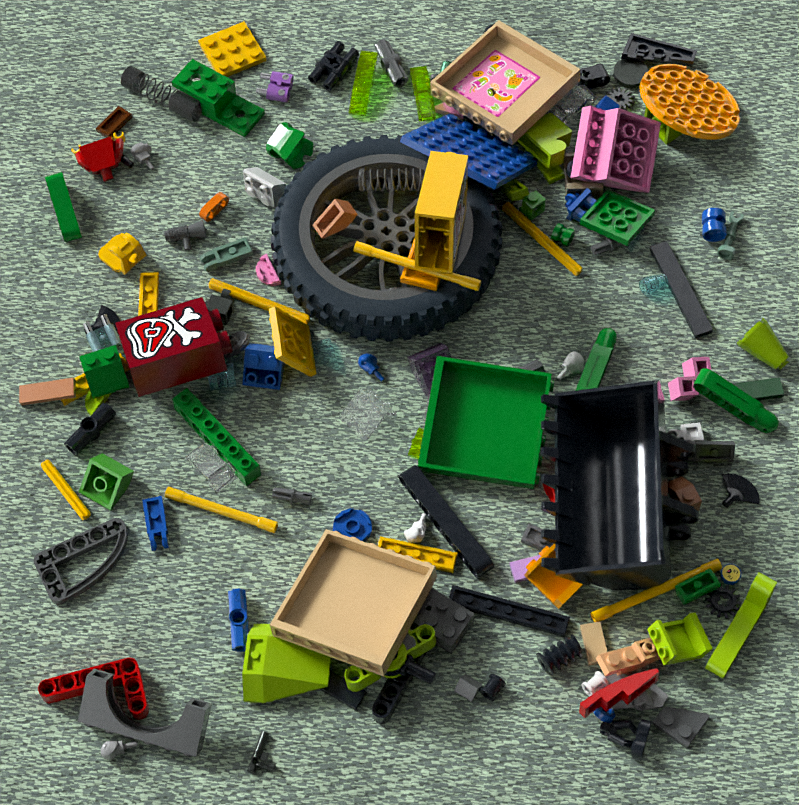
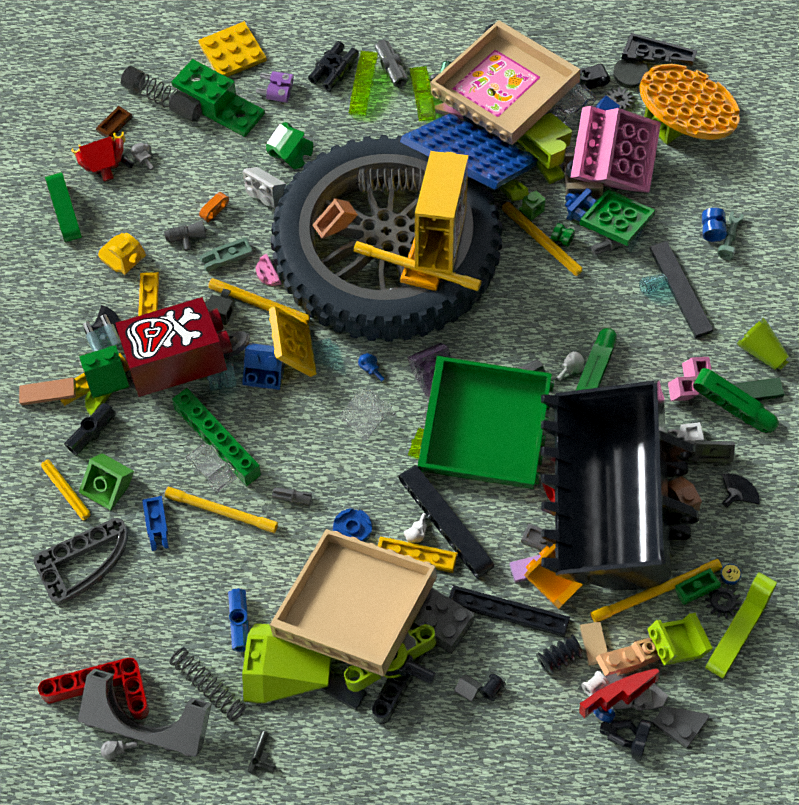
(233, 709): none -> dark grey piece

